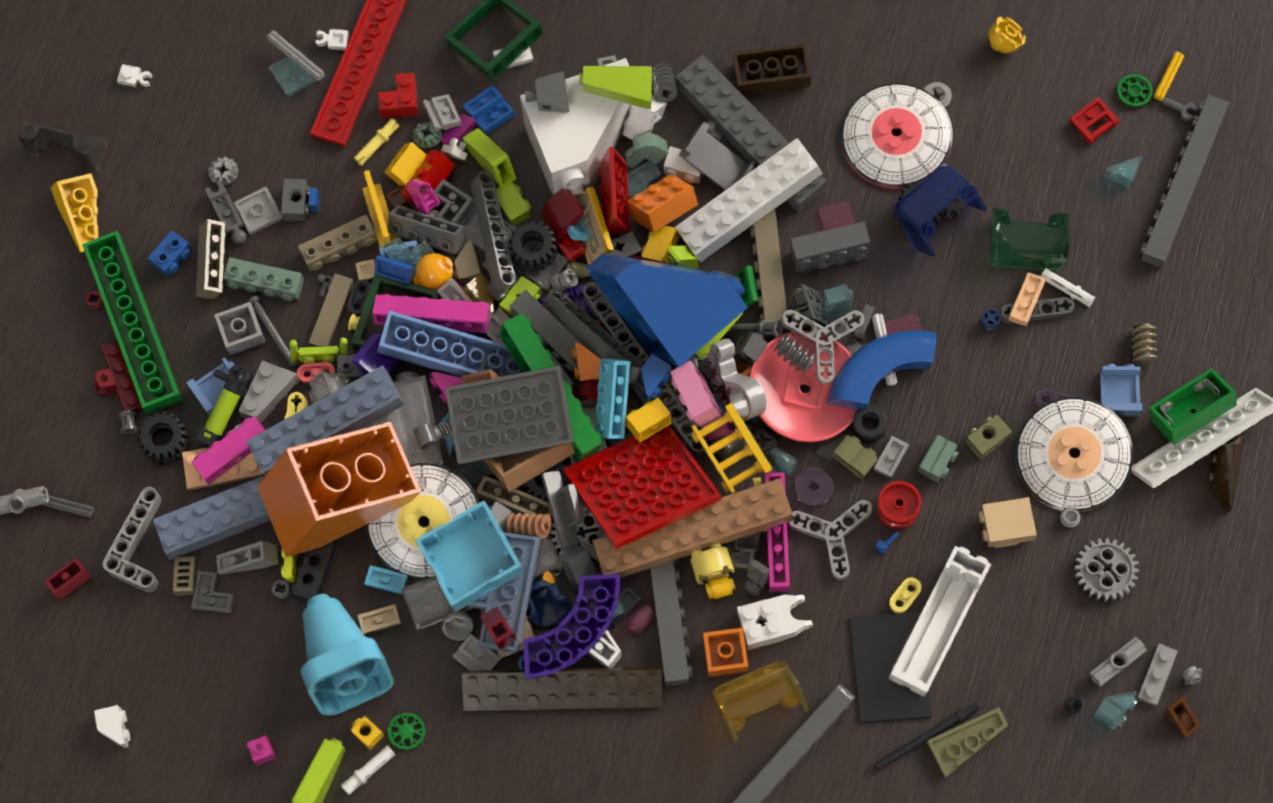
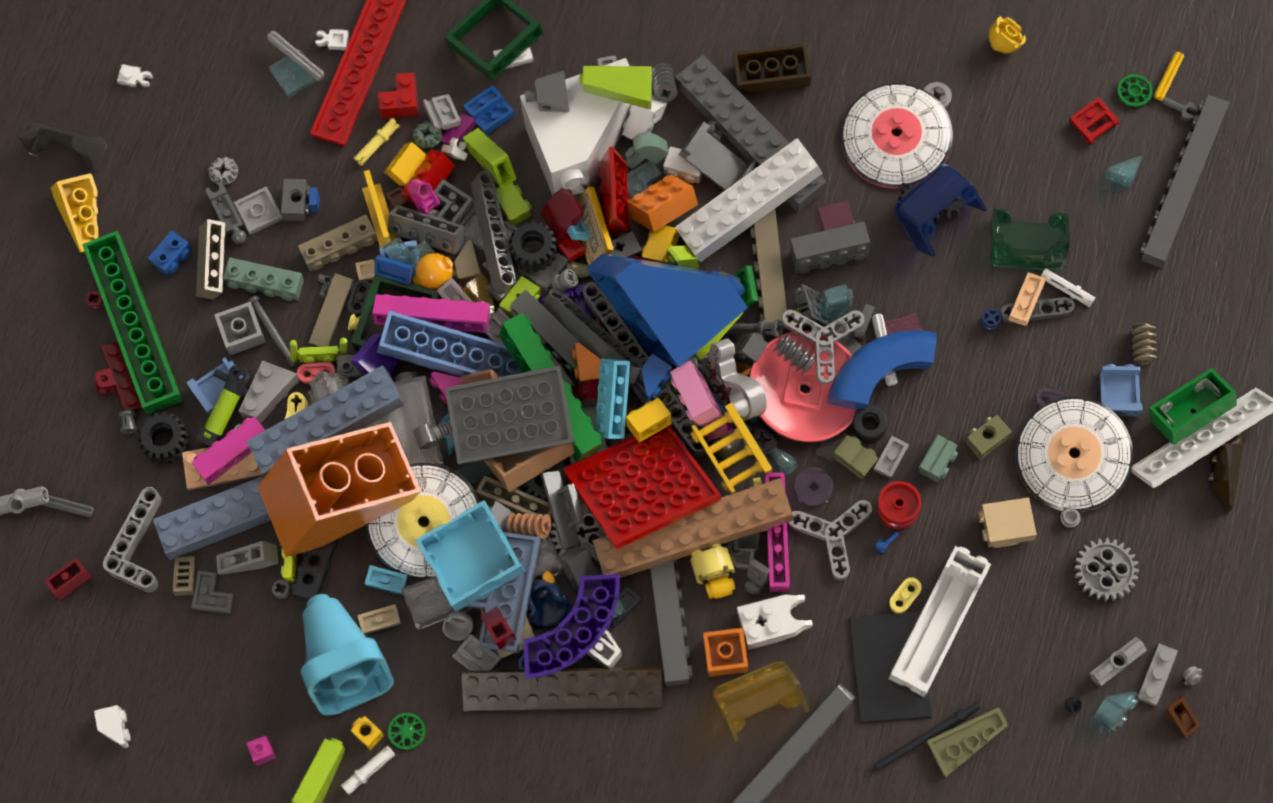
(640, 619): clear pink brick -> none

